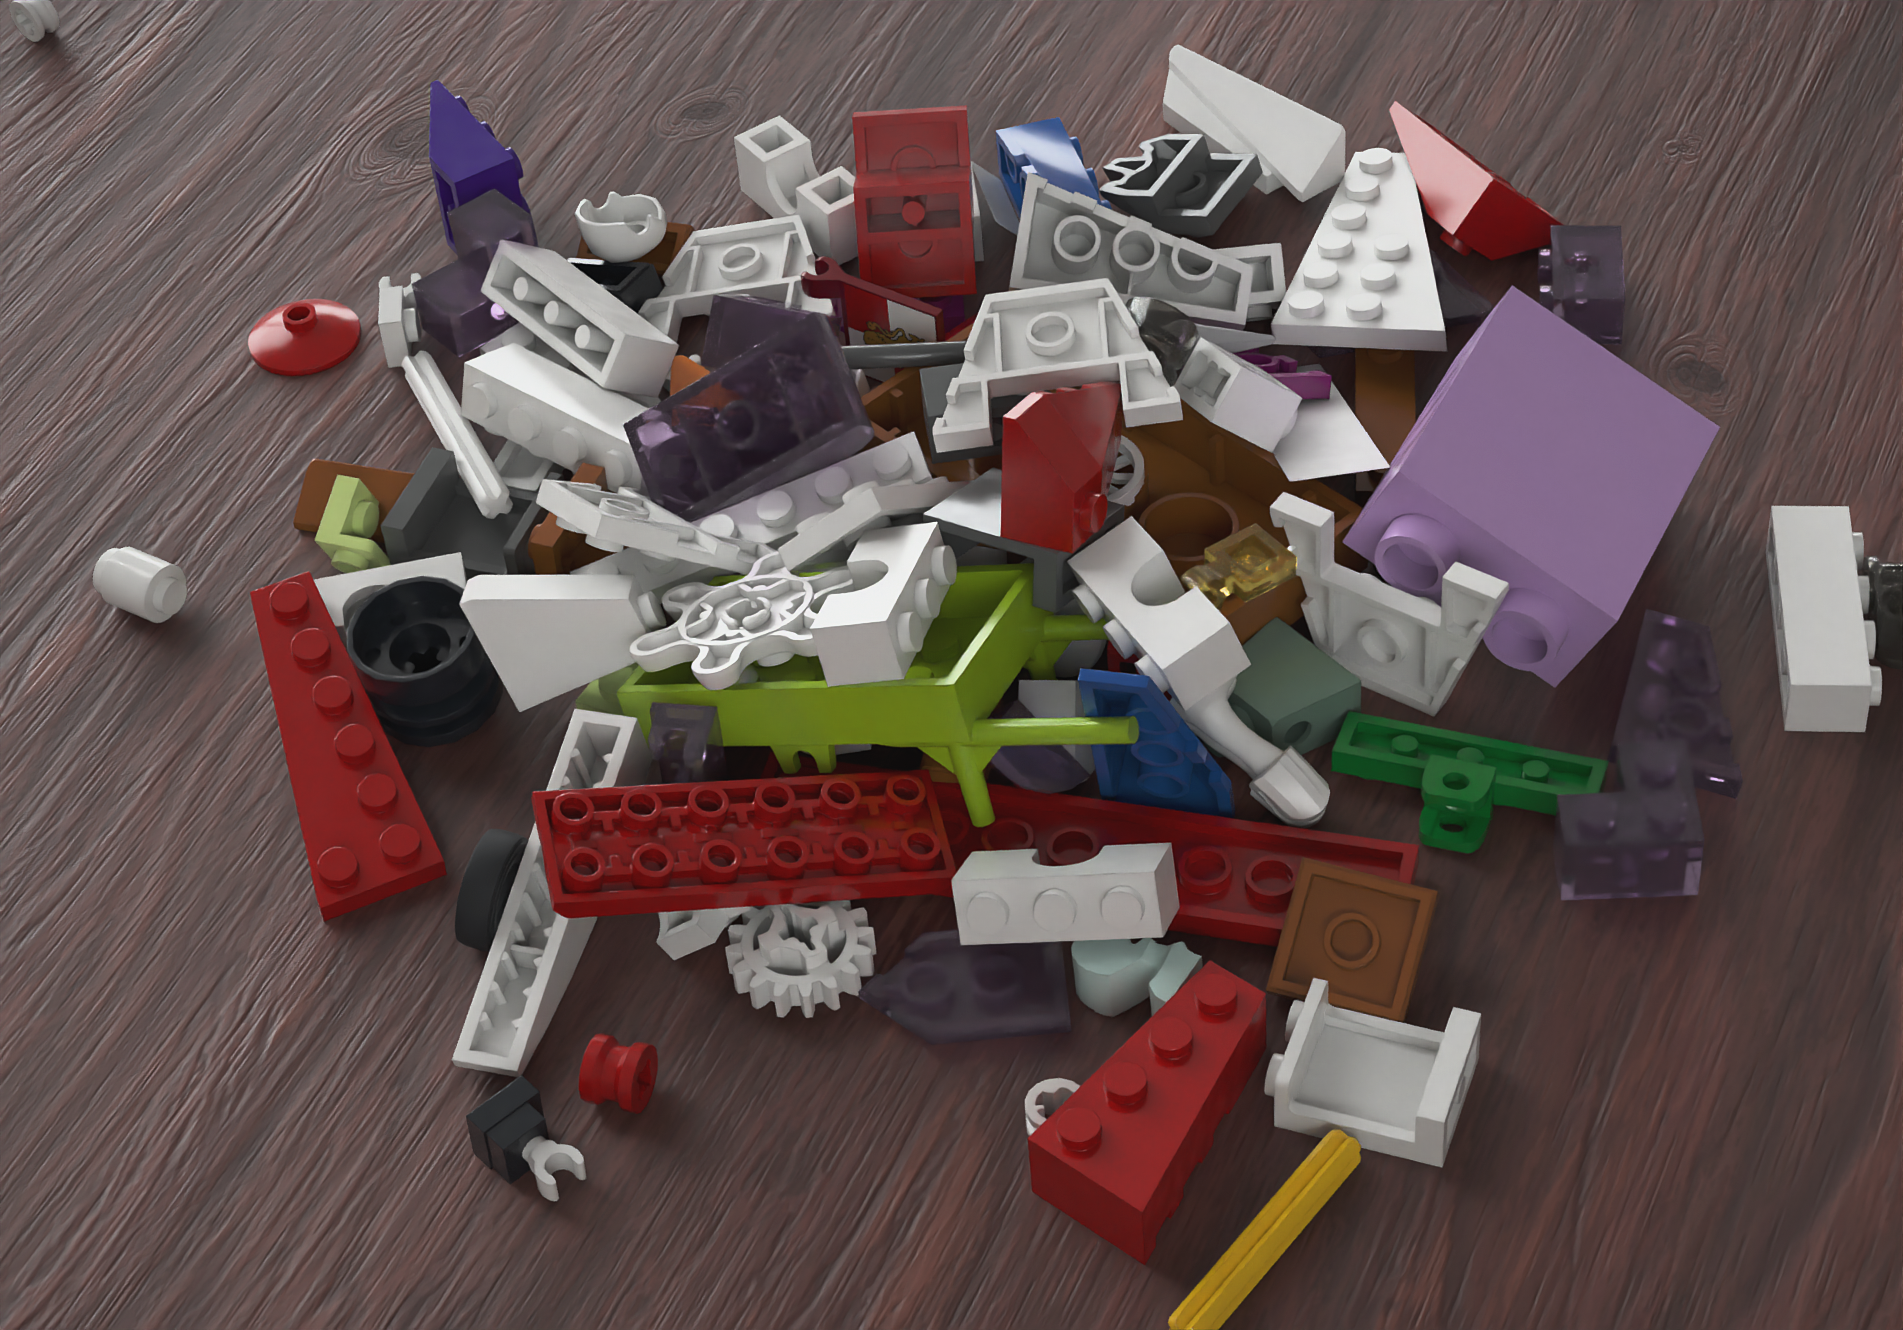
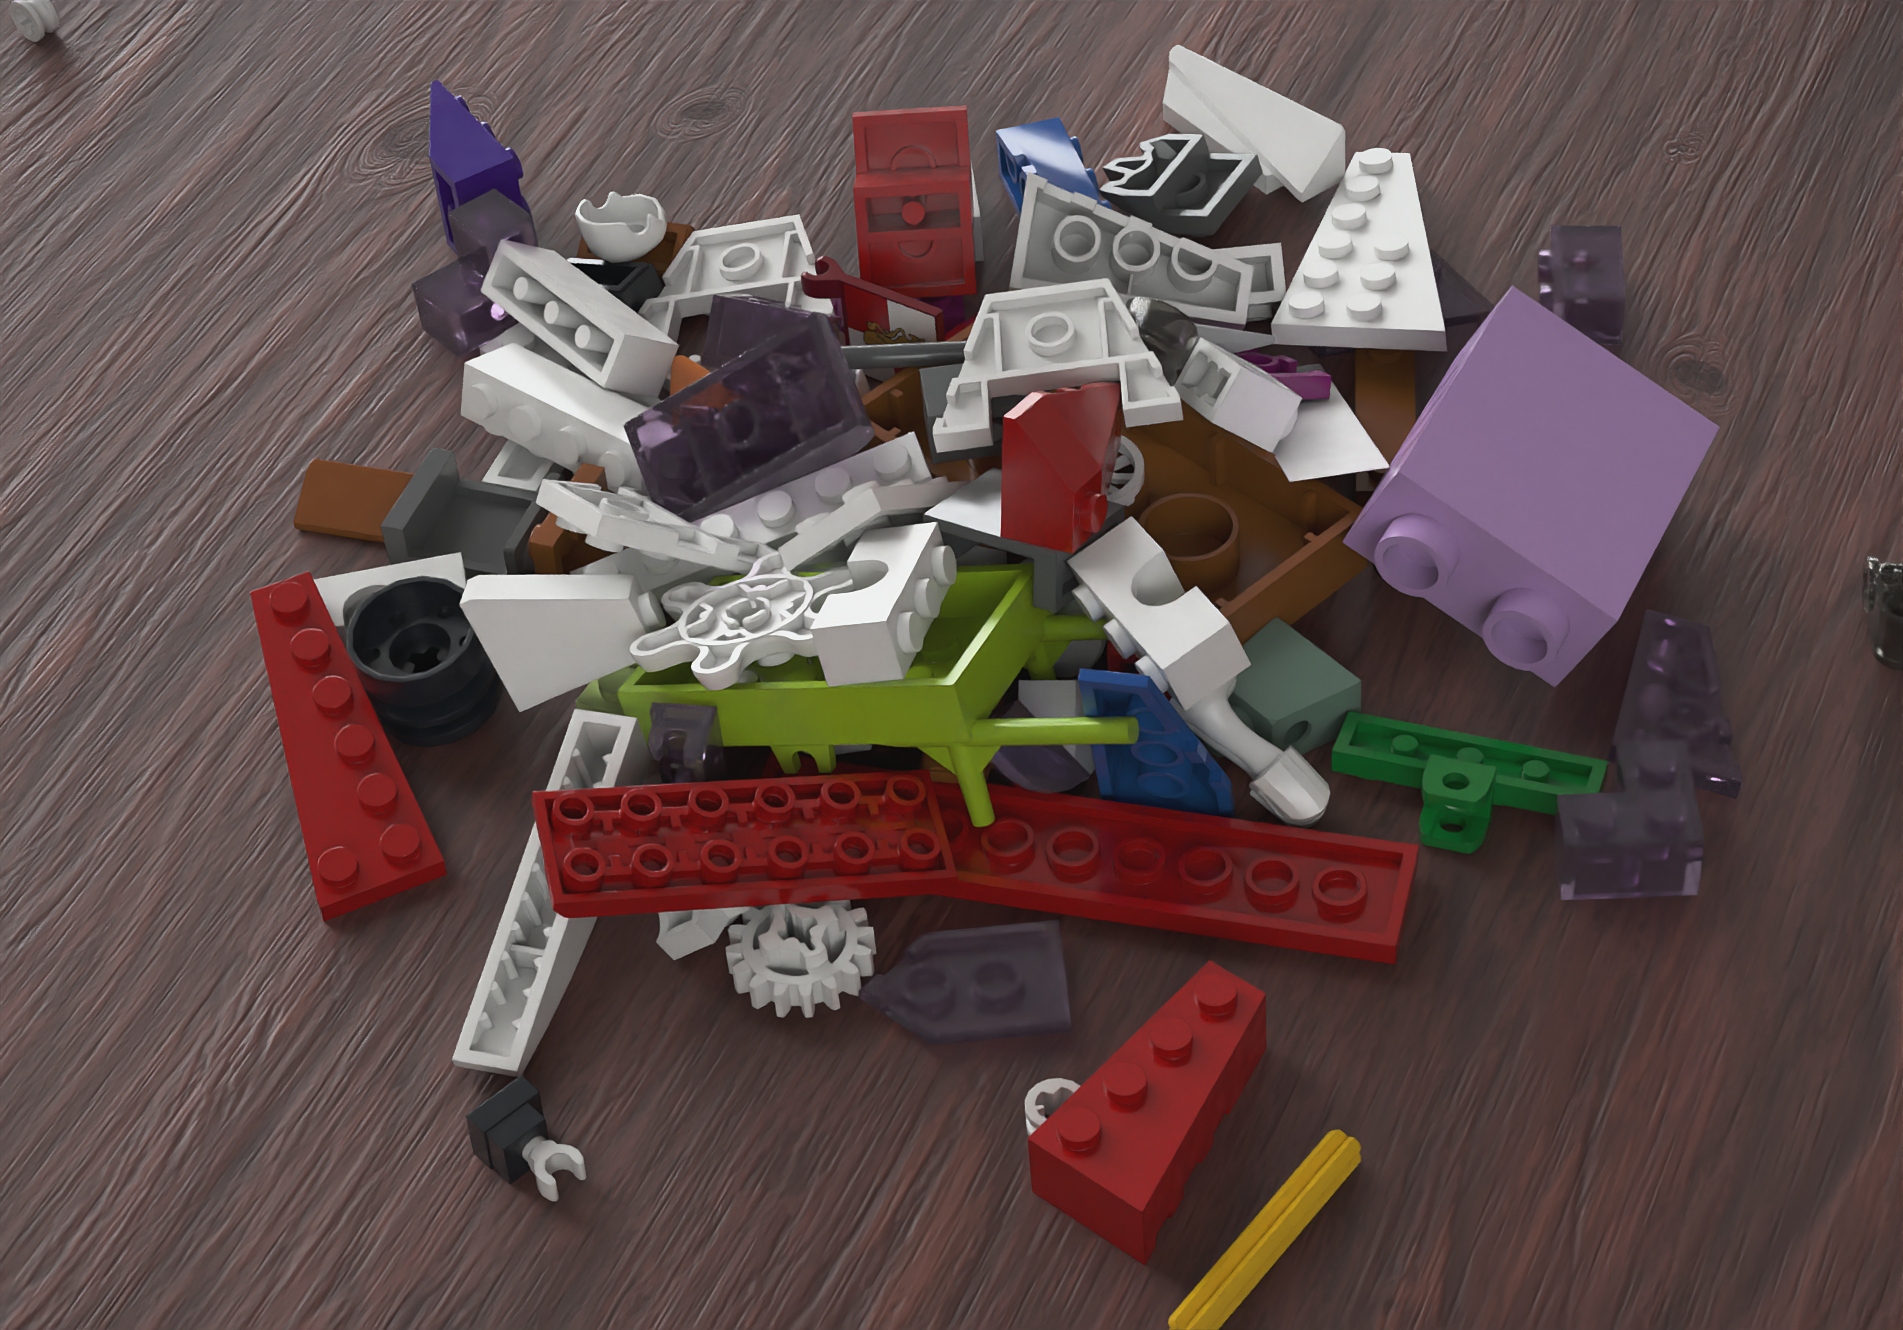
(140, 583): white brick -> none
(304, 337): red dish -> none
(346, 525): yellowish green bracket -> none
(398, 320): white plate -> none
(457, 435): white axle -> none
(487, 887): black tyre -> none
(618, 1073): red wheel -> none
(782, 179): white arch -> none
(997, 199): white sticker -> none
(1113, 896): white arch -> none
(1121, 974): light aqua leg -> none
(1242, 565): clear yellow plate -> none
(1355, 934): dark orange tile -> none
(1373, 1077): white panel -> none
(1380, 633): white wing -> none
(1468, 197): red wedge -> none
(1820, 619): white brick -> none

